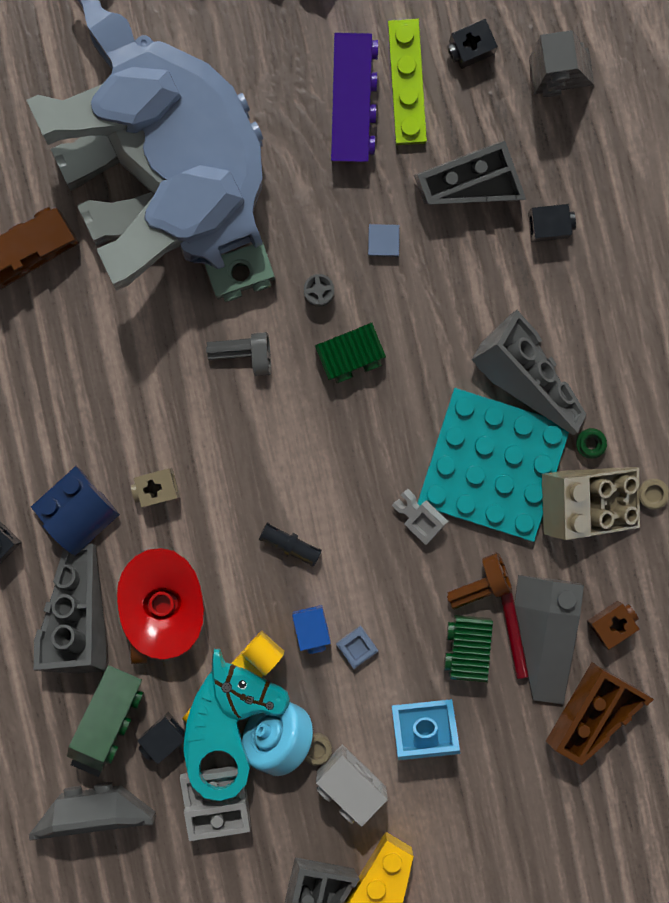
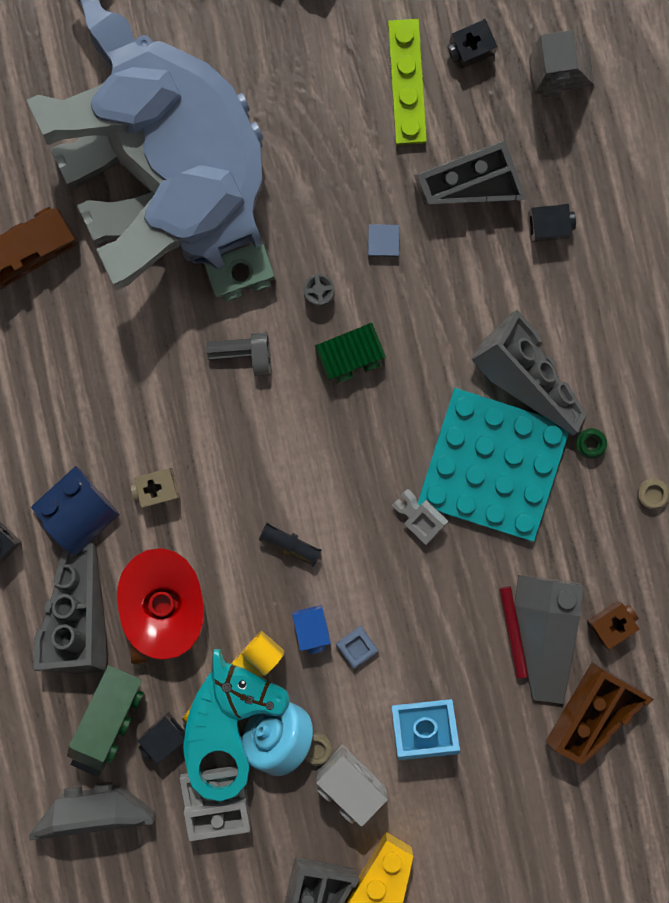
(351, 97): dark purple wedge -> none
(469, 648): dark green brick -> none
(495, 583): reddish brown piece -> none
(590, 502): dark tan slope -> none

